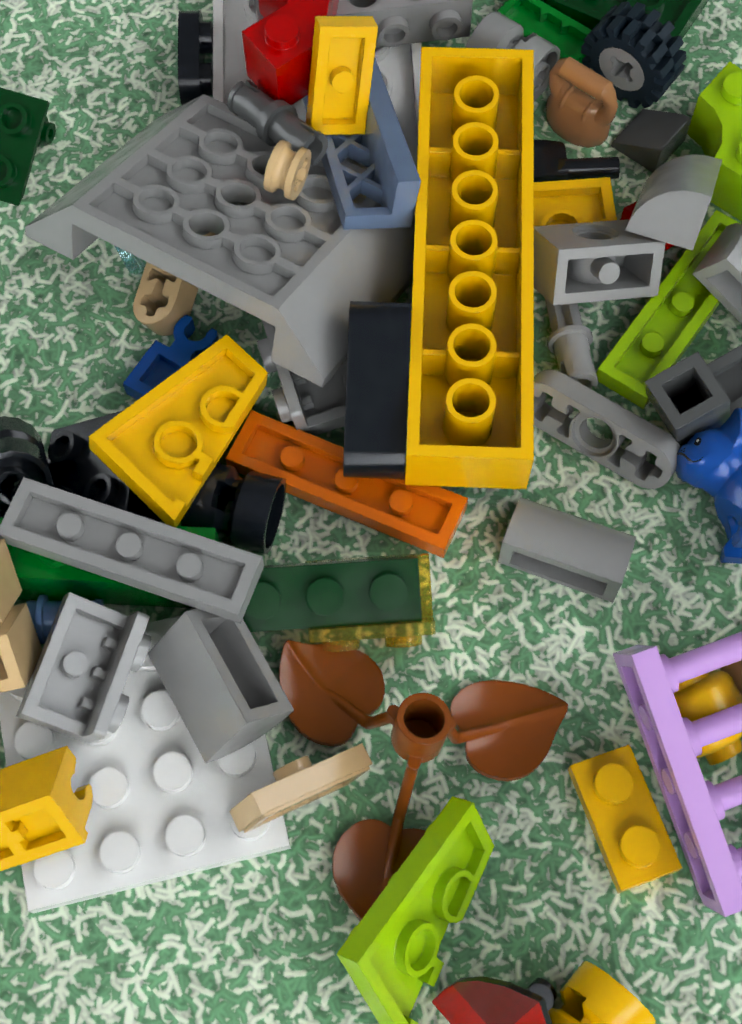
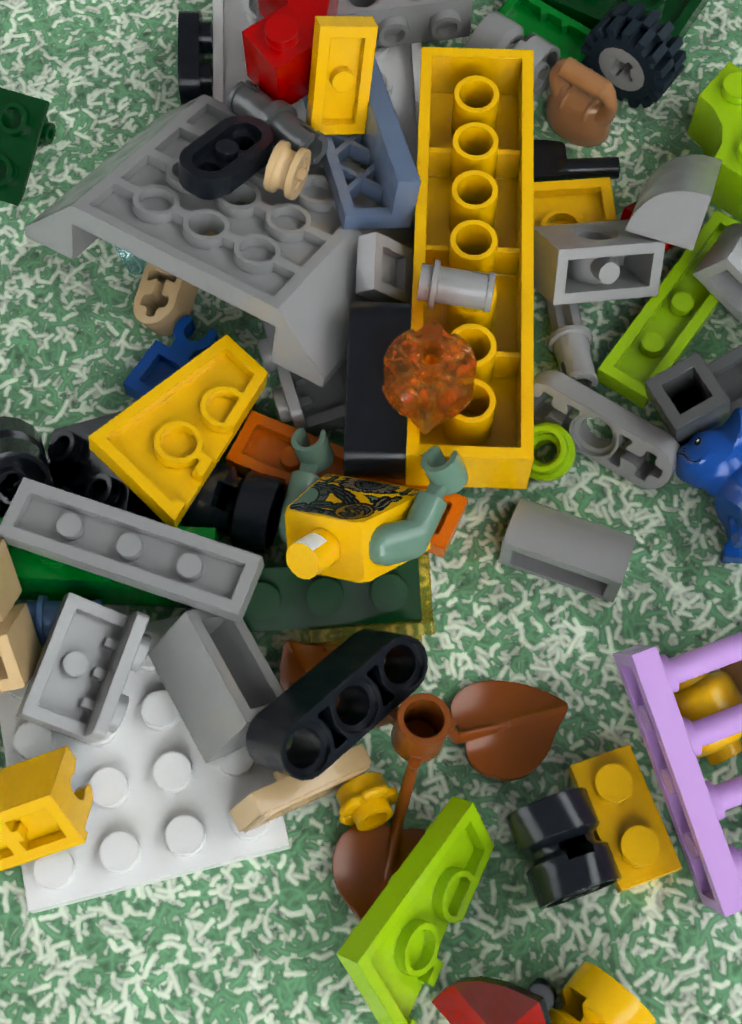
(225, 157): none -> black plate
(309, 710): none -> black beam
(360, 525): none -> torso
(366, 801): none -> yellow plate
(383, 269): none -> light grey plate
(429, 375): none -> clear orange brick
(455, 287): none -> light grey pin
(557, 823): none -> black wheel
(566, 452): none -> lime plate
(652, 137): dark grey slope -> none

